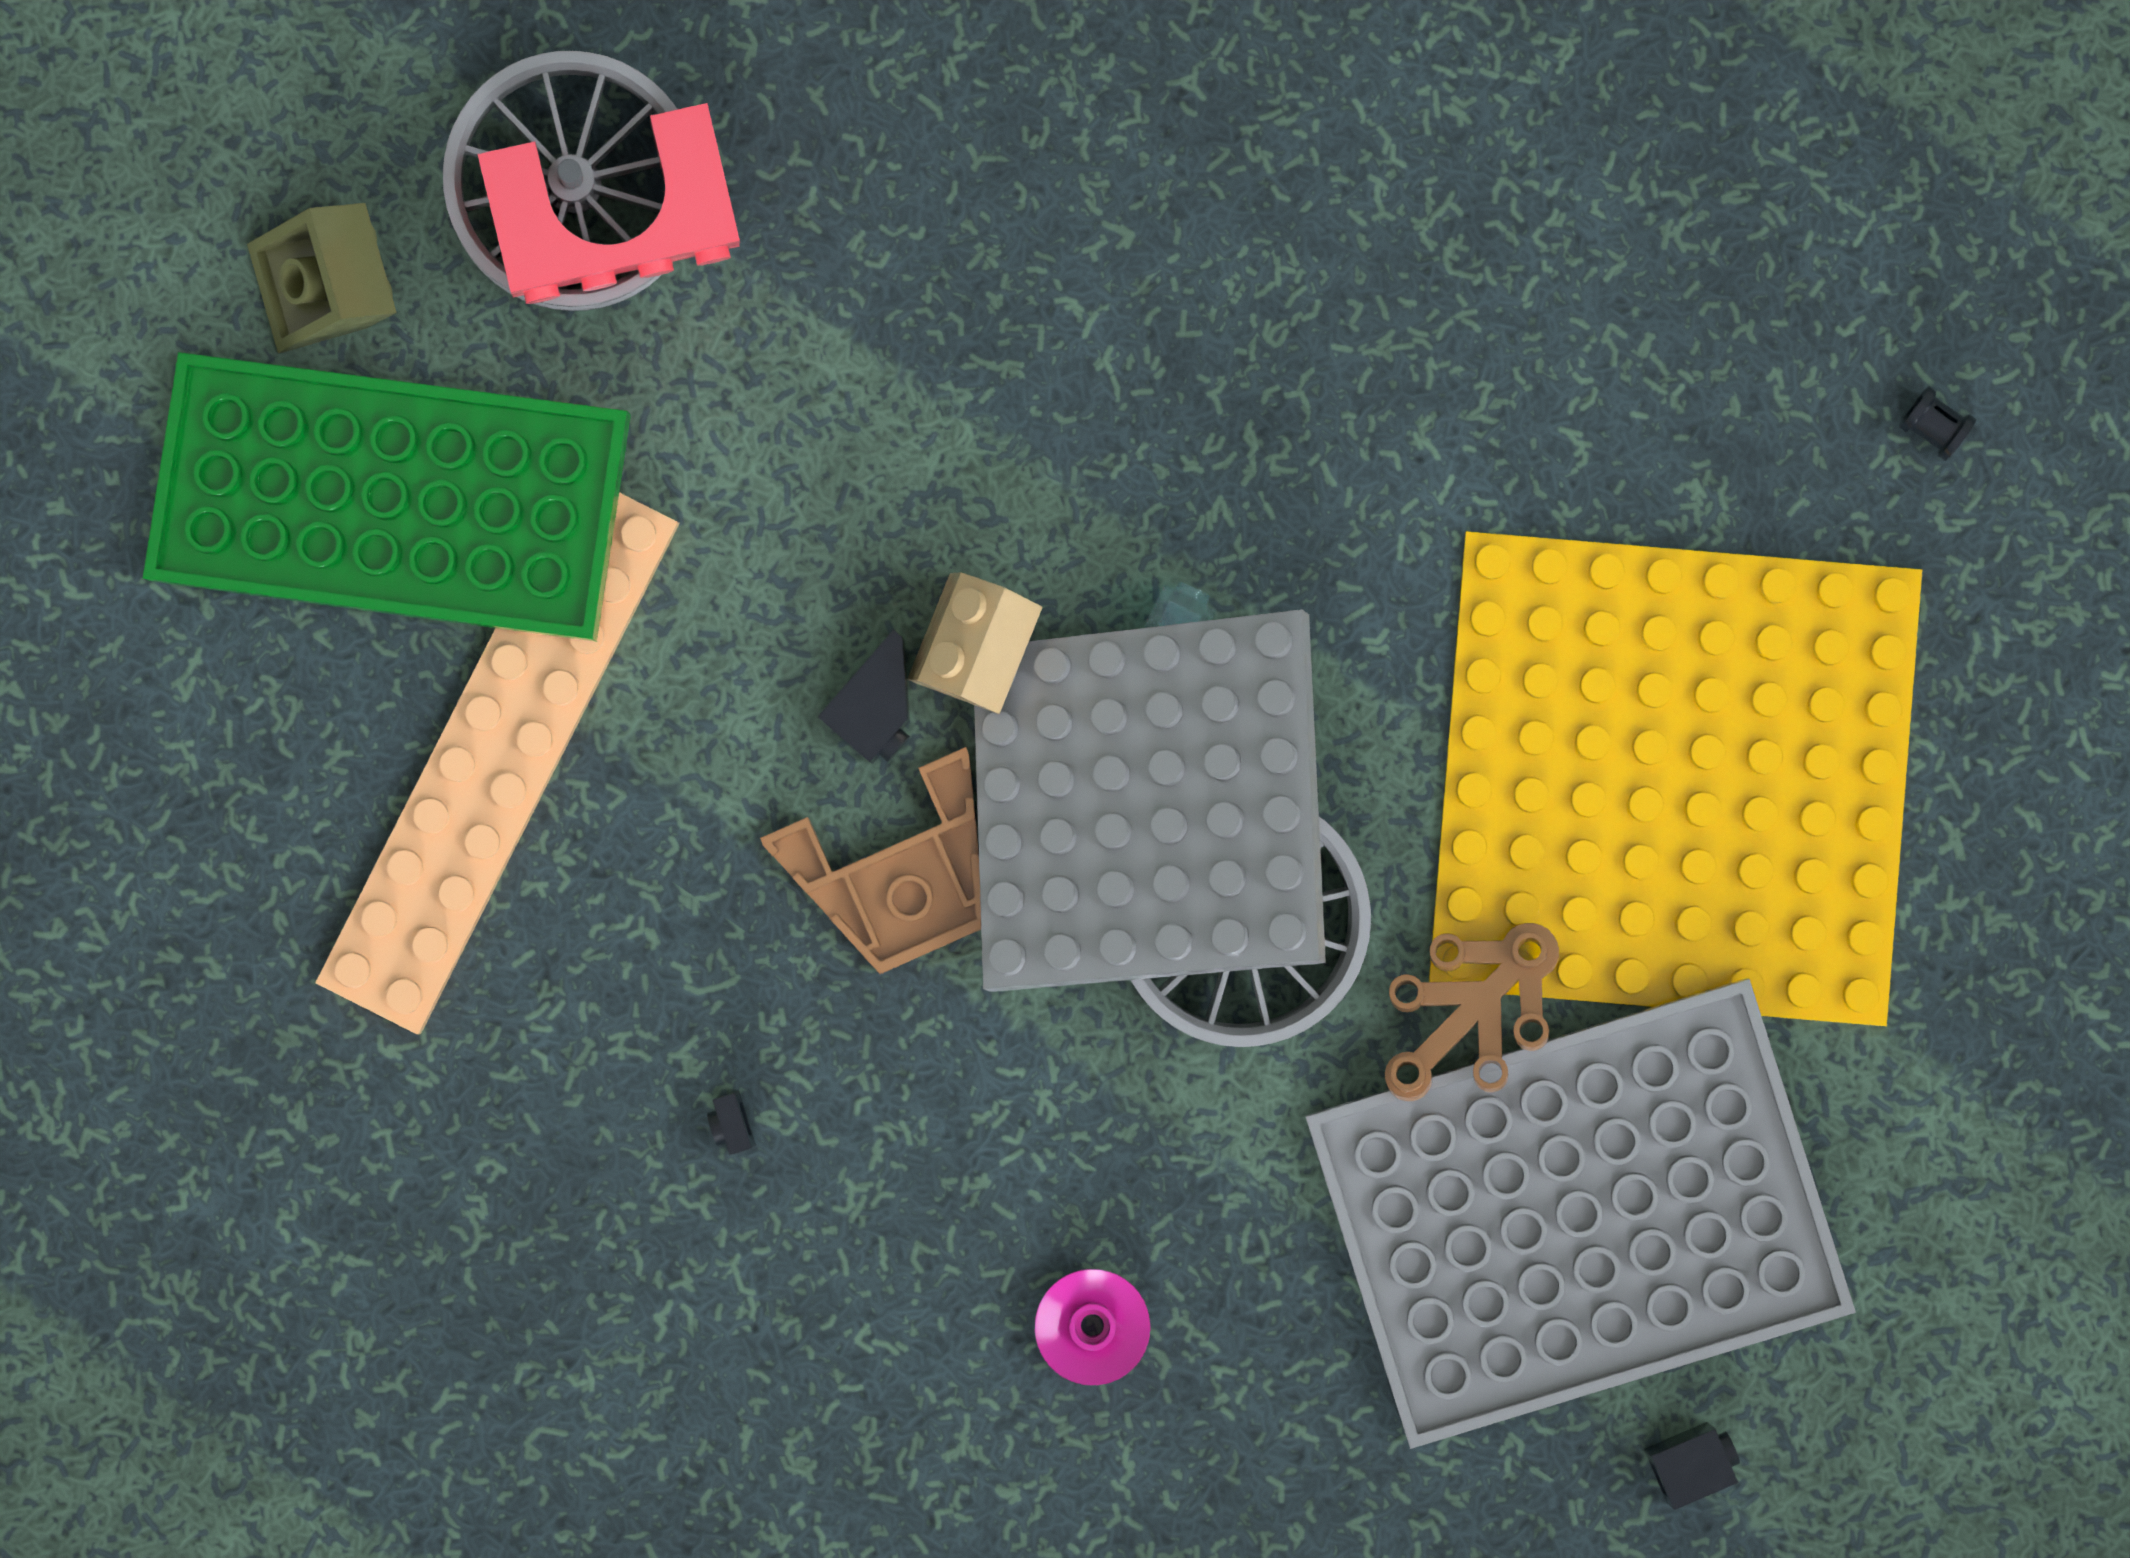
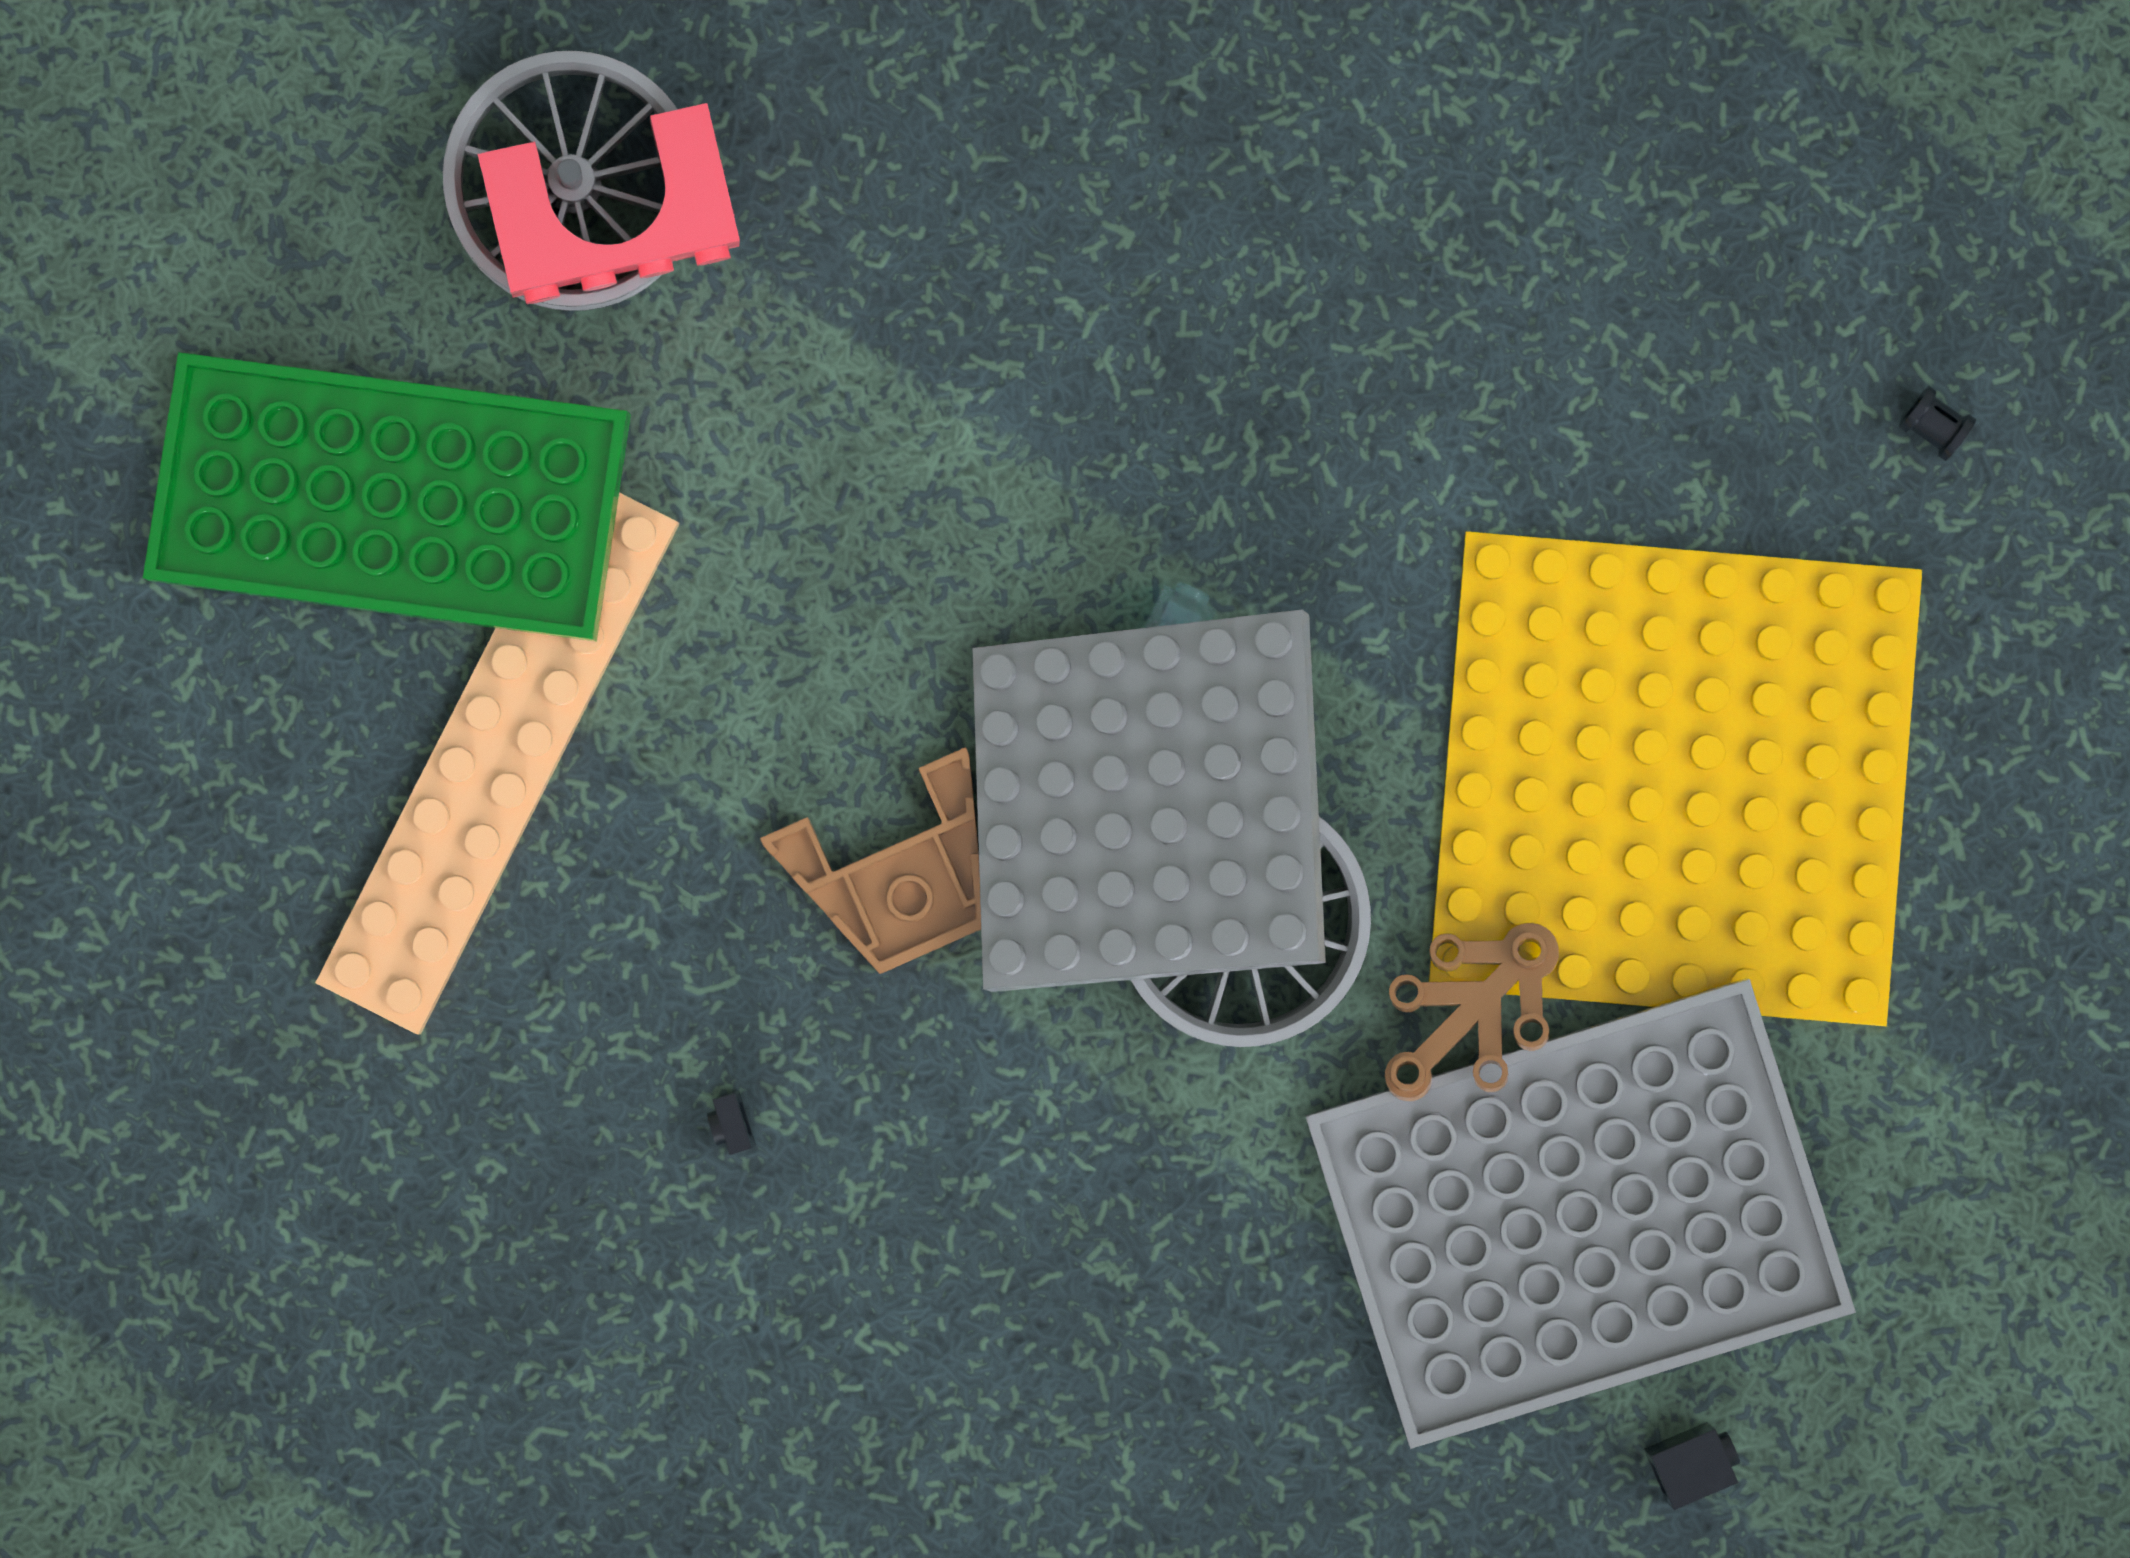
(321, 276): olive slope -> none
(874, 703): black slope -> none
(975, 641): tan slope -> none
(1098, 1357): dark pink dish -> none

